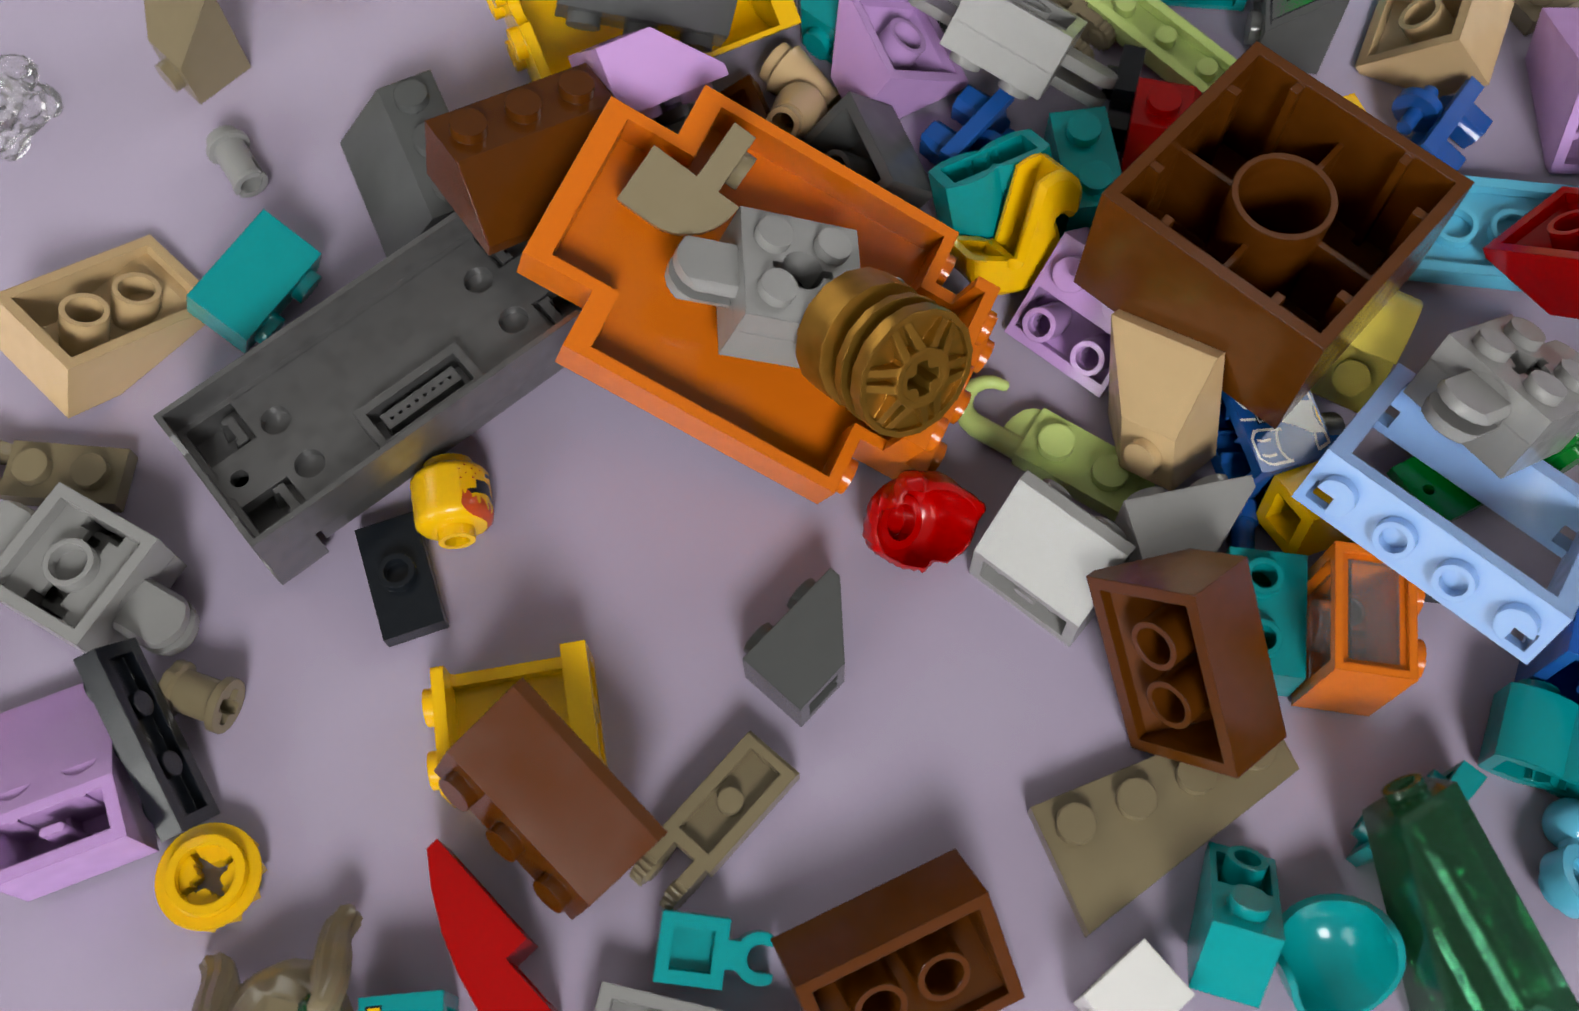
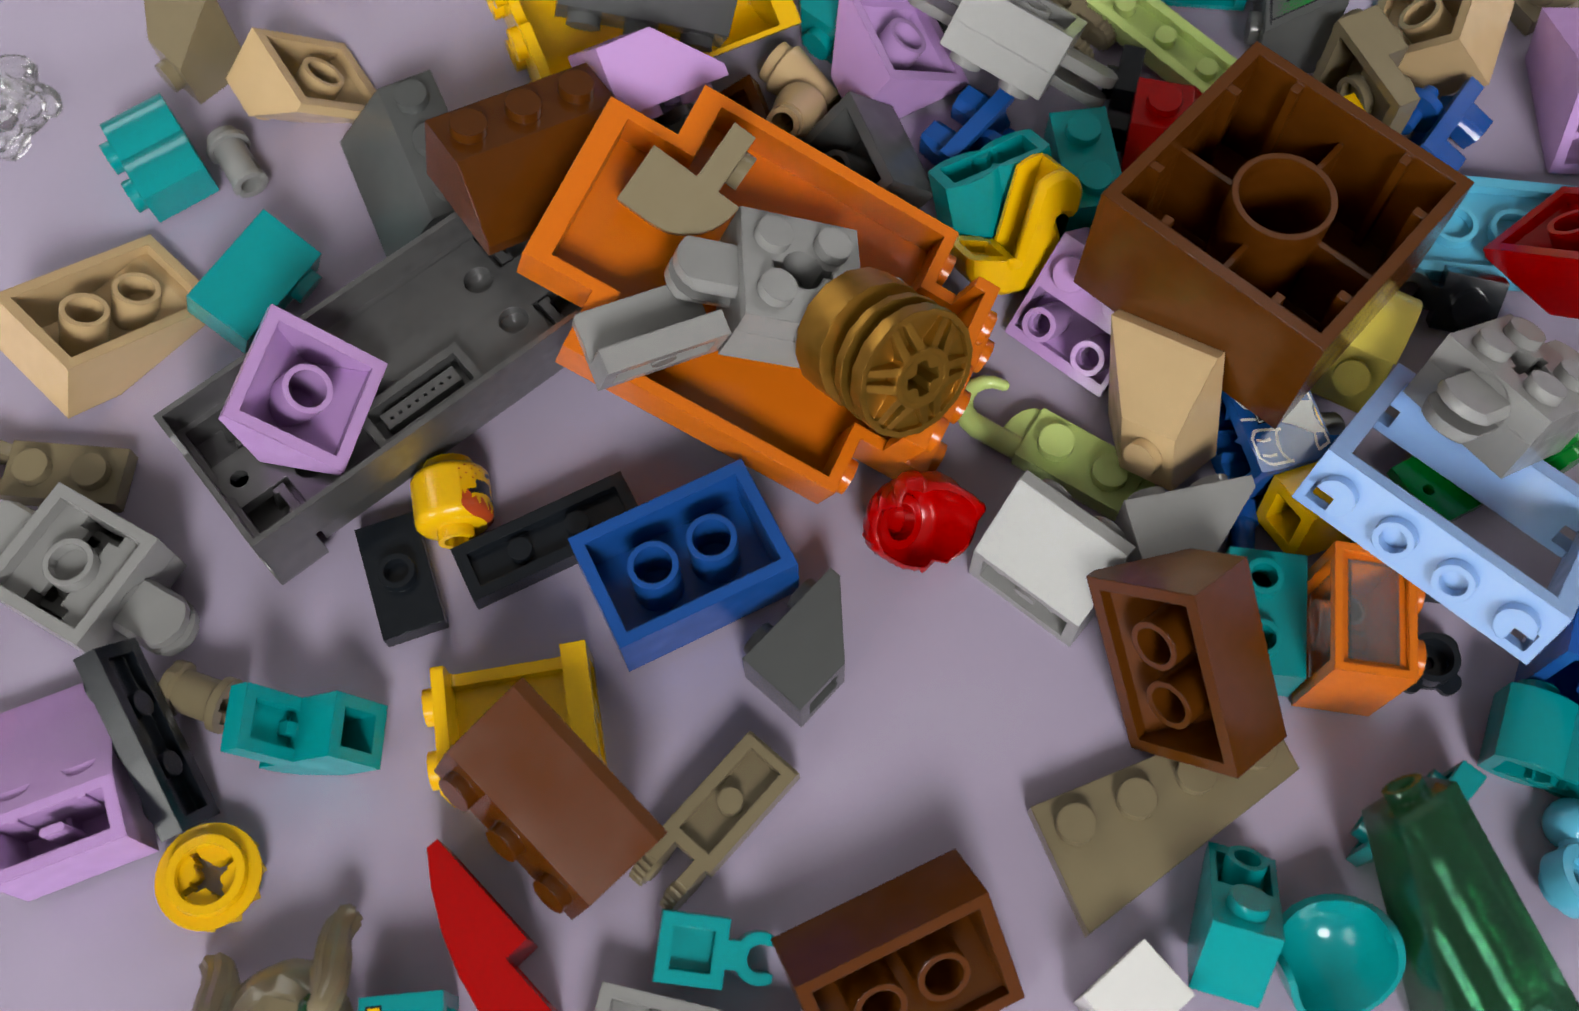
(158, 159): none -> teal brick
(298, 79): none -> tan slope
(301, 395): none -> lavender slope
(304, 735): none -> teal brick
(537, 542): none -> black plate
(646, 335): none -> light grey panel
(686, 564): none -> blue brick
(1365, 61): none -> dark tan plate
(1446, 663): none -> black plate
(1460, 297): none -> black plate

